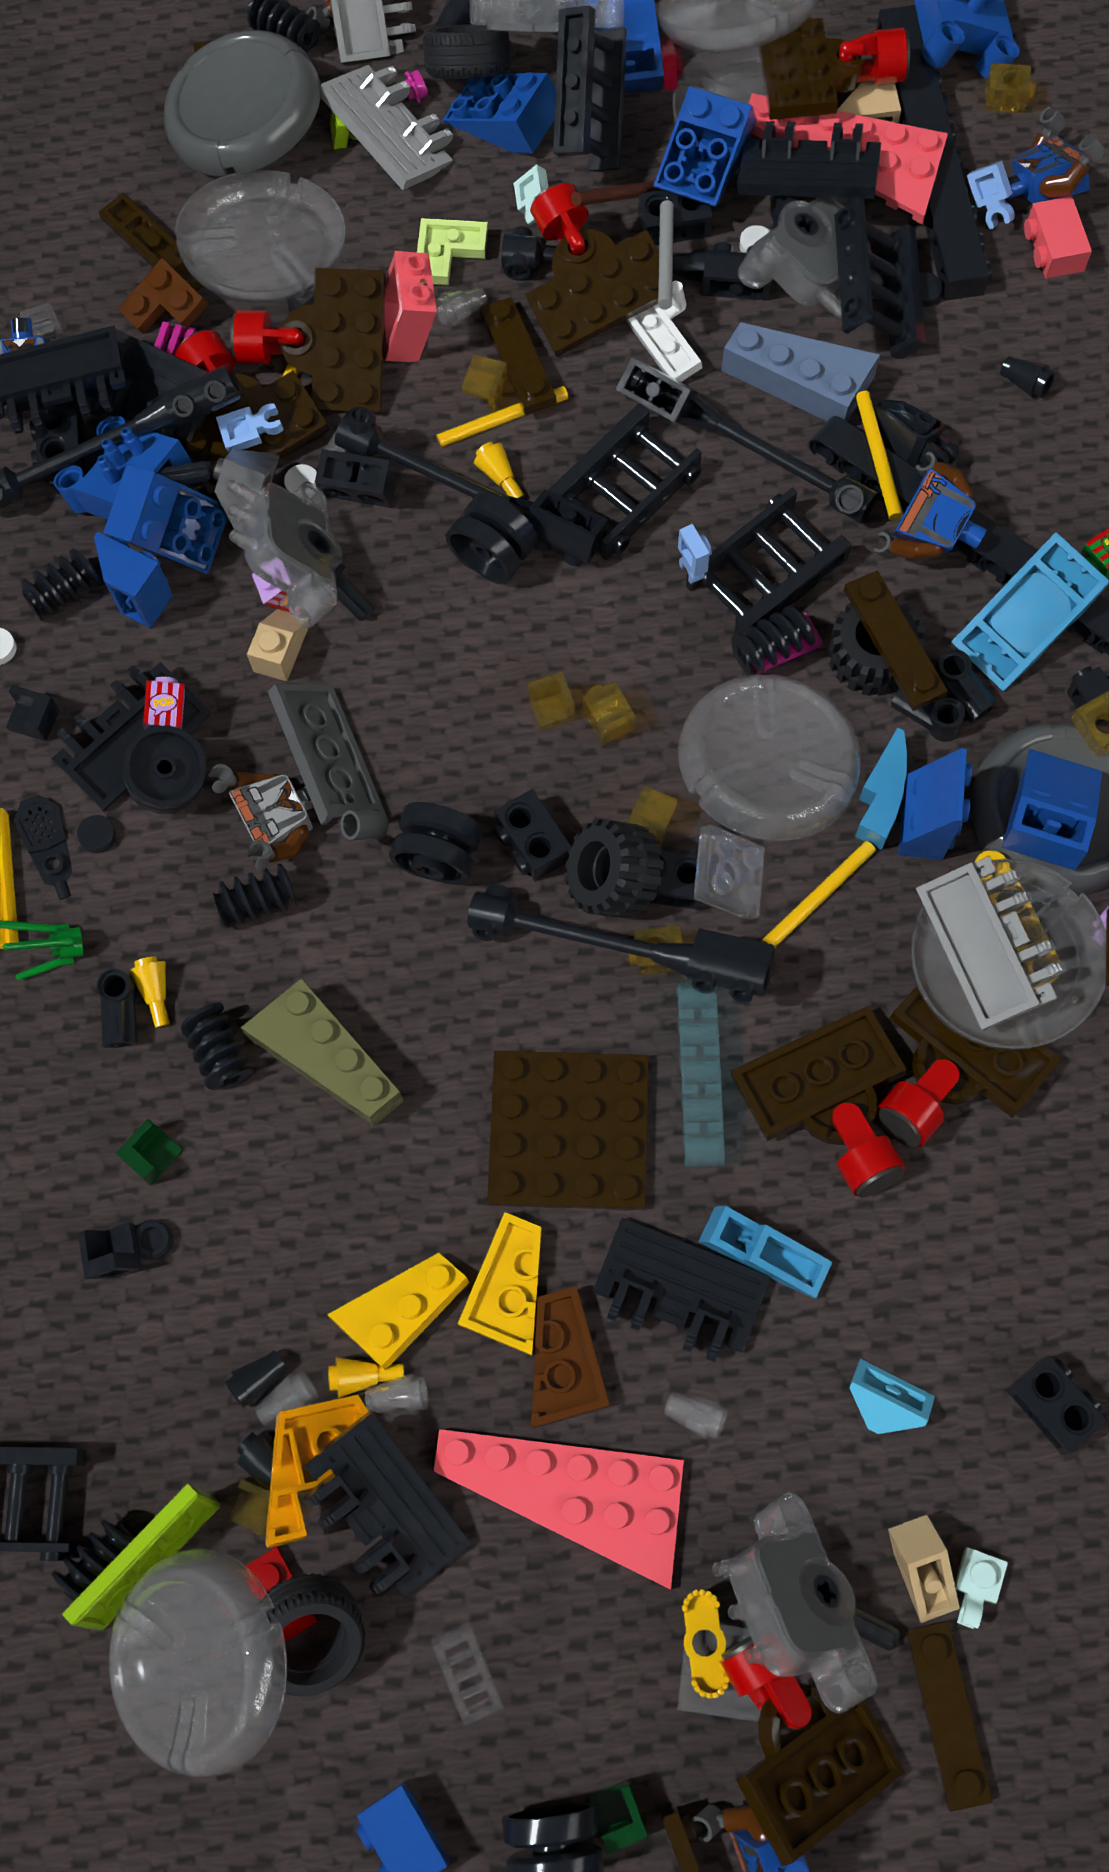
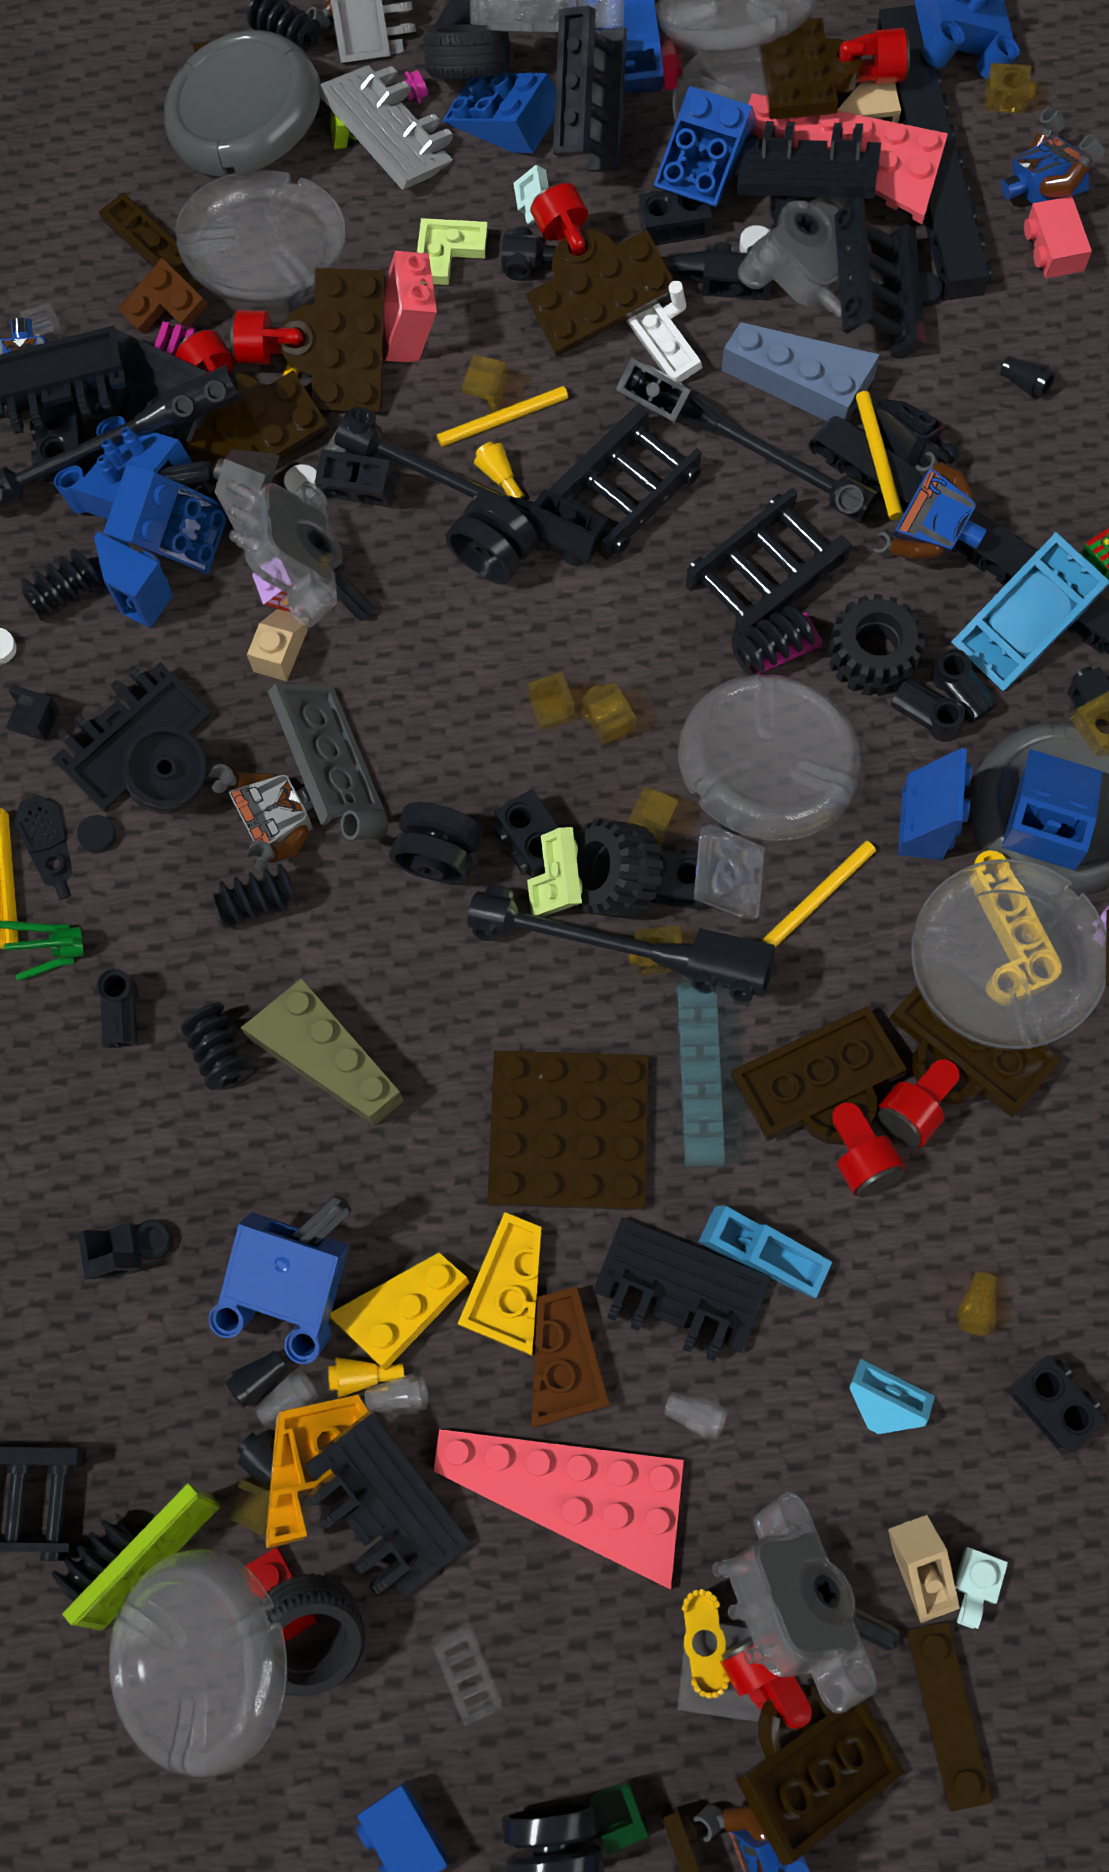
(149, 1151): dark green panel -> none
(151, 982): yellow cone -> none
(164, 703): brick -> none
(242, 428): light blue plate -> none
(286, 1276): none -> blue piece
(459, 304): clear cone -> none
(518, 352): dark brown plate -> none
(560, 884): none -> yellowish green plate
(611, 193): copper bar -> none
(665, 255): light grey bar -> none
(695, 553): light blue plate -> none
(884, 792): dark azure slope -> none
(895, 640): dark brown plate -> none
(978, 1305): none -> clear yellow cone
(984, 945): light grey hinge -> none
(990, 188): light blue plate -> none

